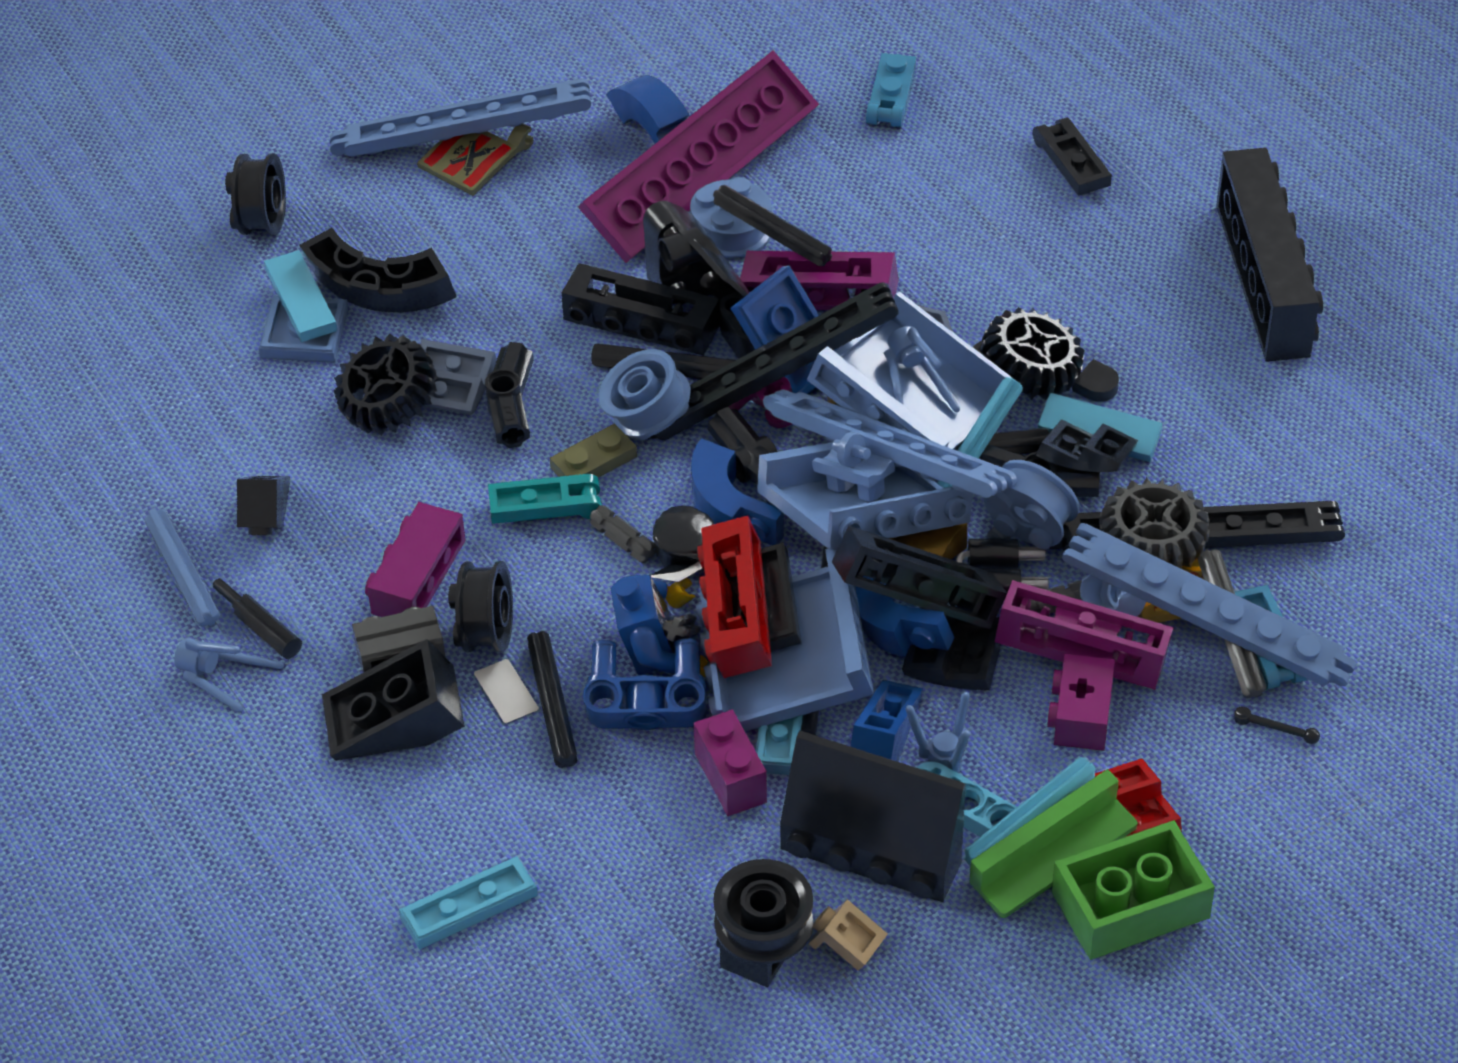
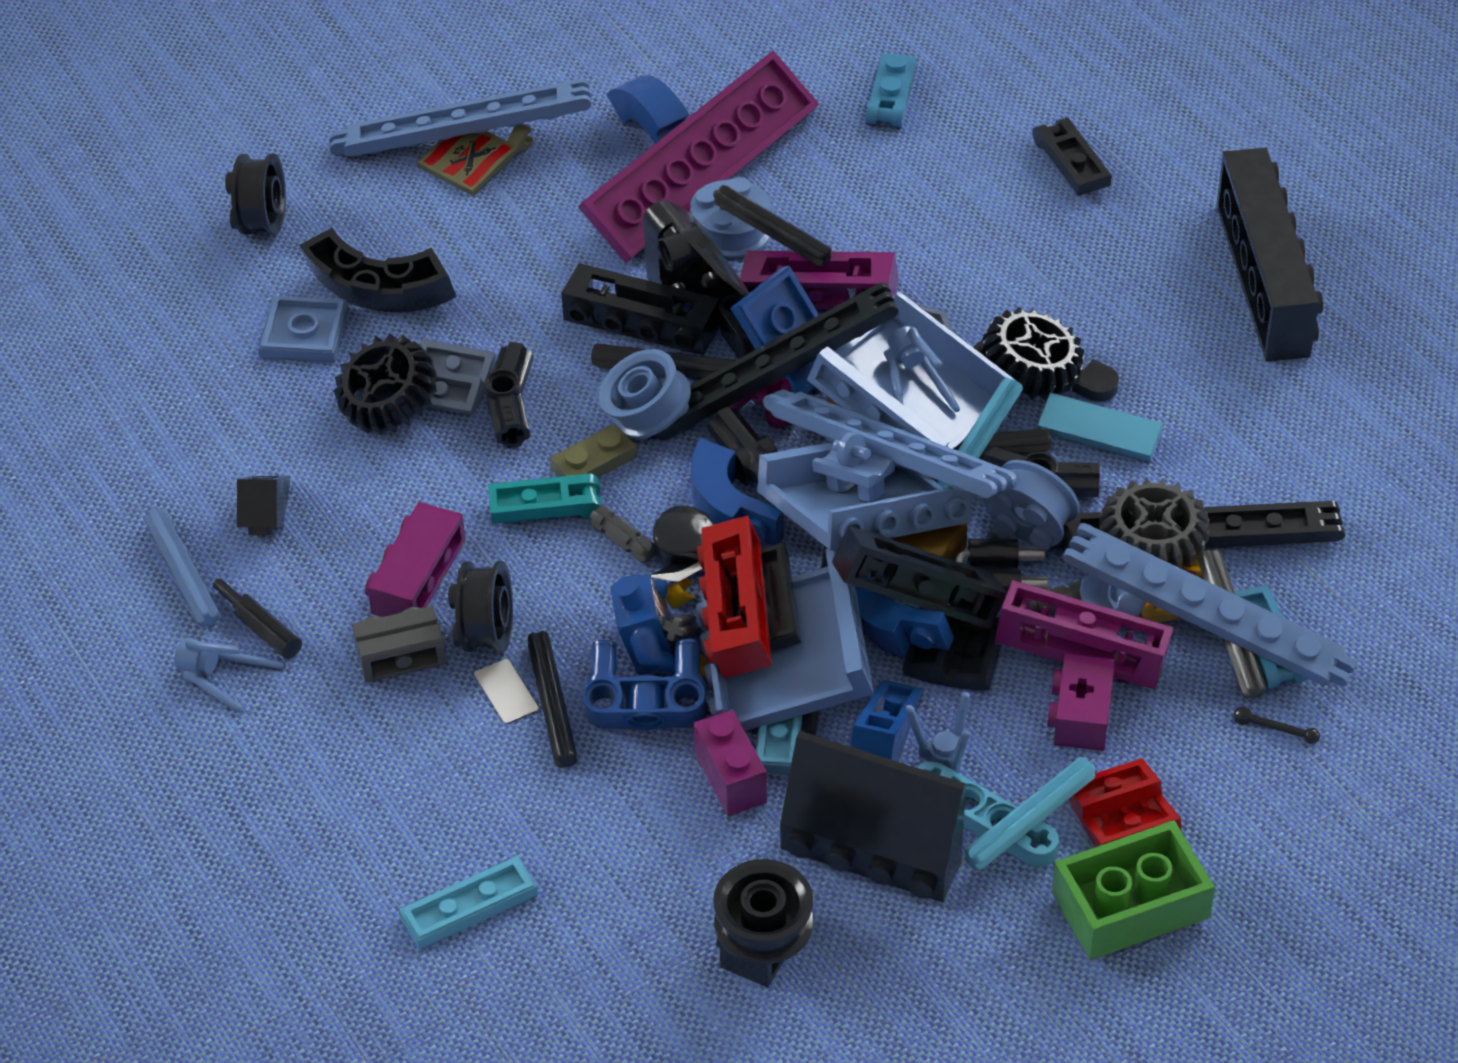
(300, 296): medium azure tile -> none
(394, 705): black slope -> none
(848, 933): tan bracket -> none
(1023, 862): bright green panel -> none
(1083, 451): black slope -> none

